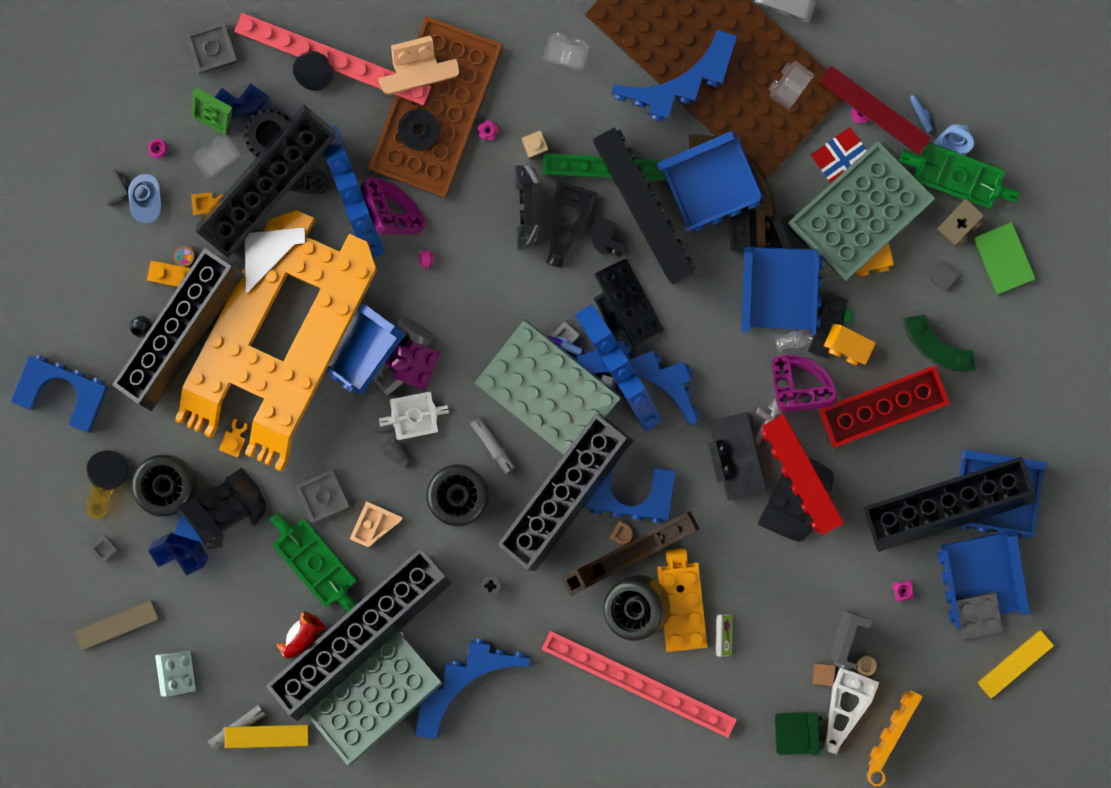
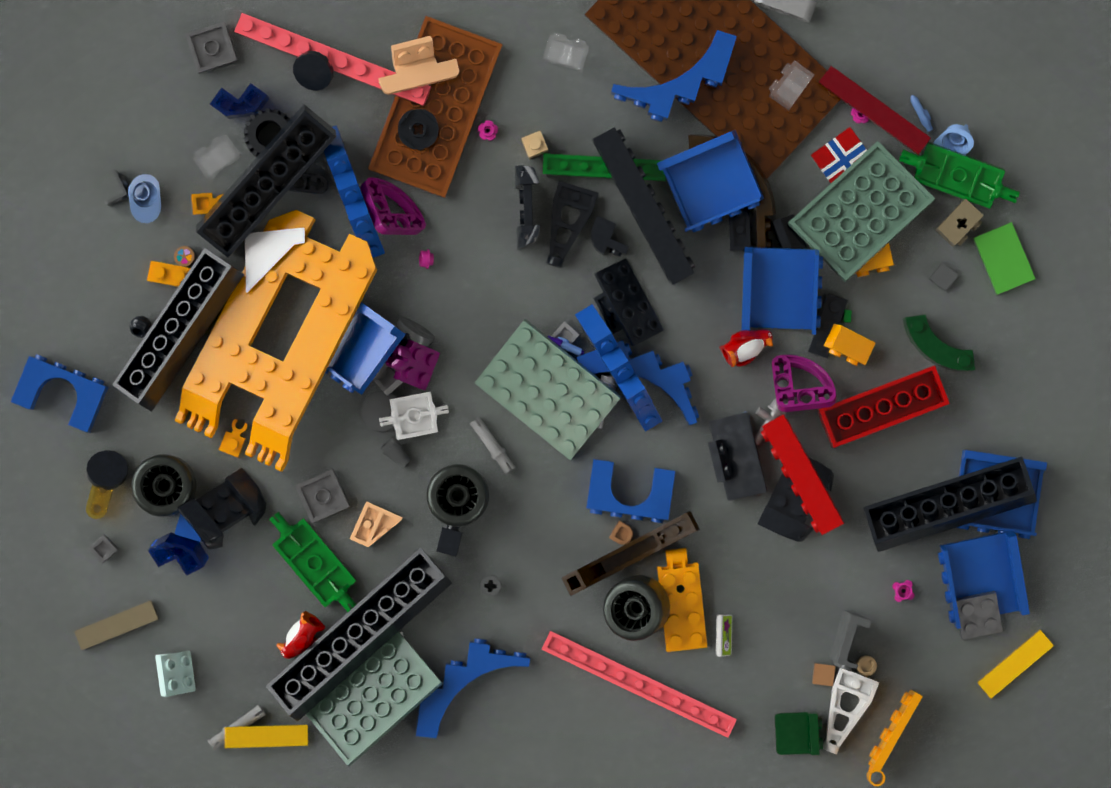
(157, 143): dark pink plate -> none
(211, 111): bright green tile -> none
(449, 540): none -> black brick
(565, 492): black brick -> none
(745, 346): none -> animal
(793, 339): clear piece -> none

